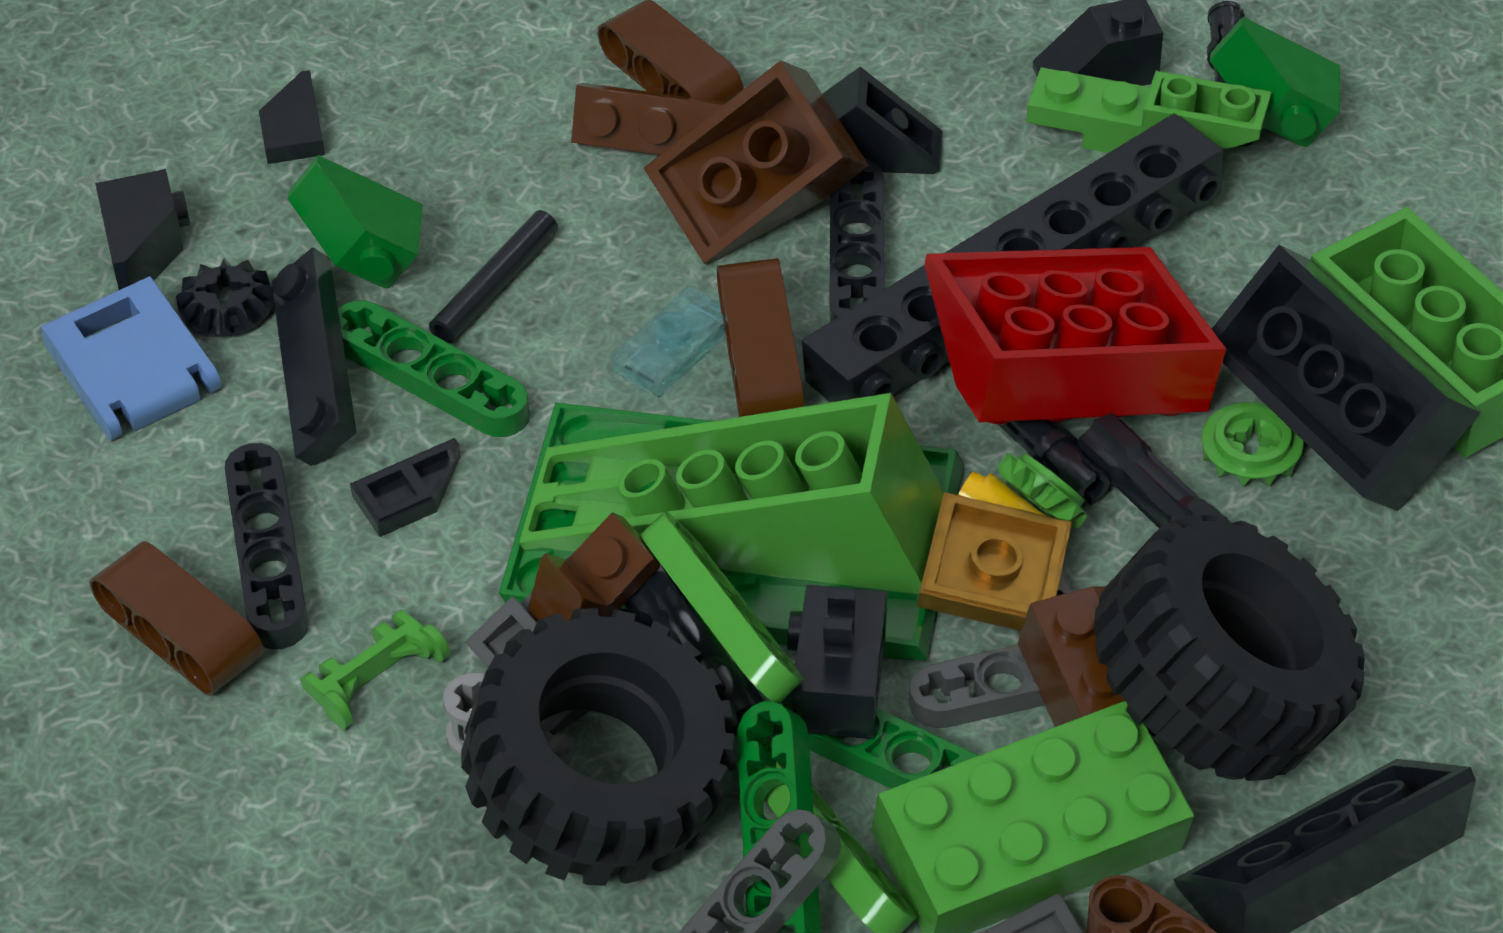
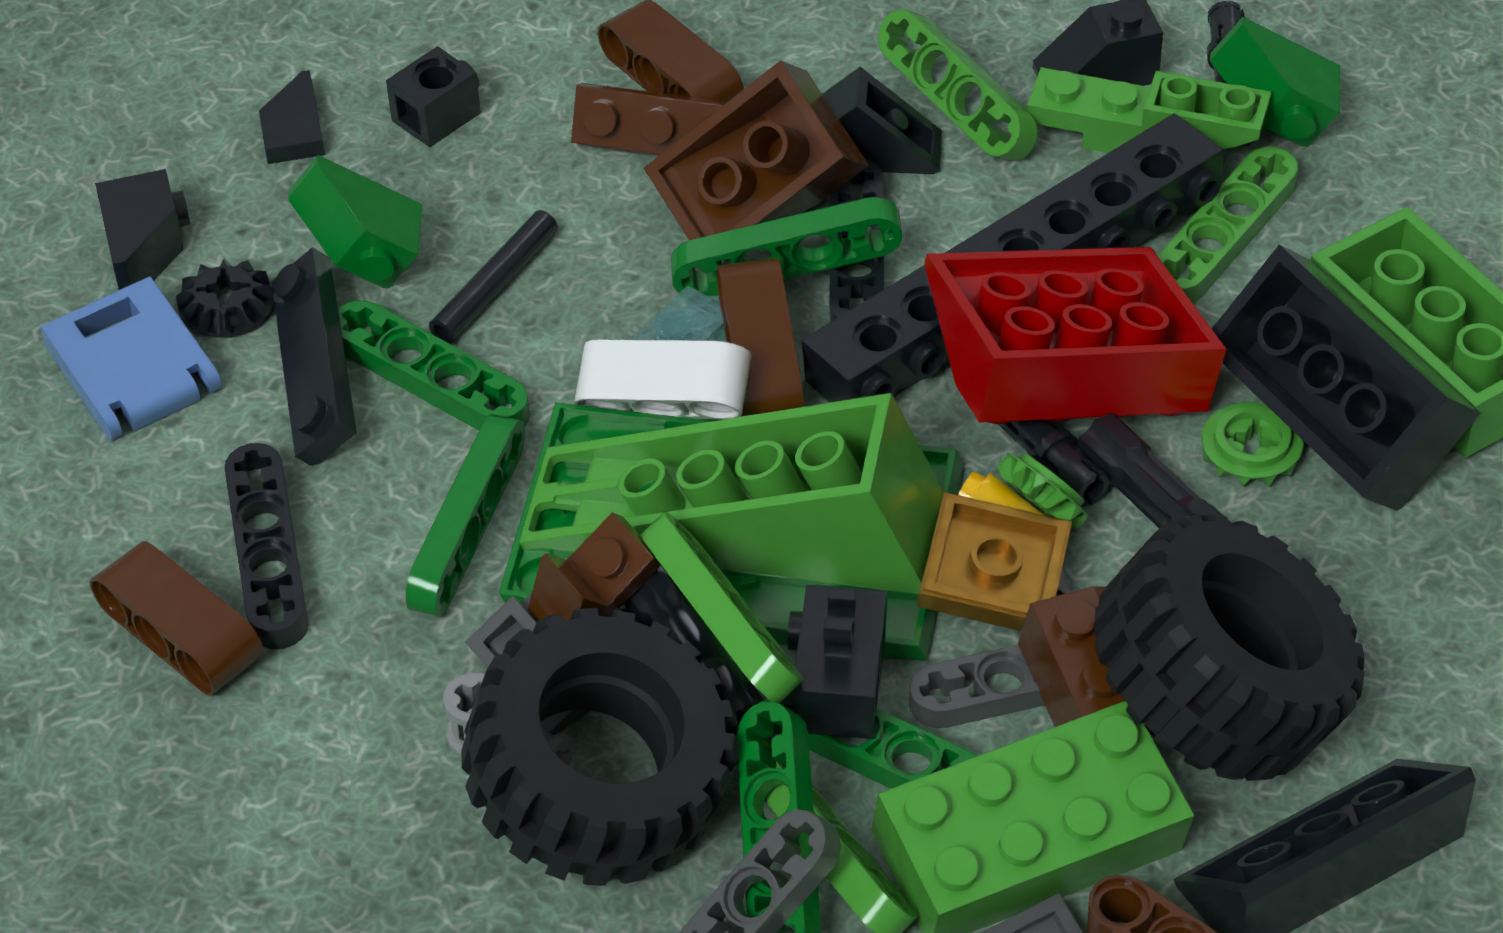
(391, 646): bright green piece -> none
(407, 489): black tile -> none
(433, 96): none -> black brick
(465, 515): none -> green beam
(665, 377): none -> white beam
(783, 240): none -> green beam
(953, 88): none -> bright green beam
(1229, 229): none -> bright green beam

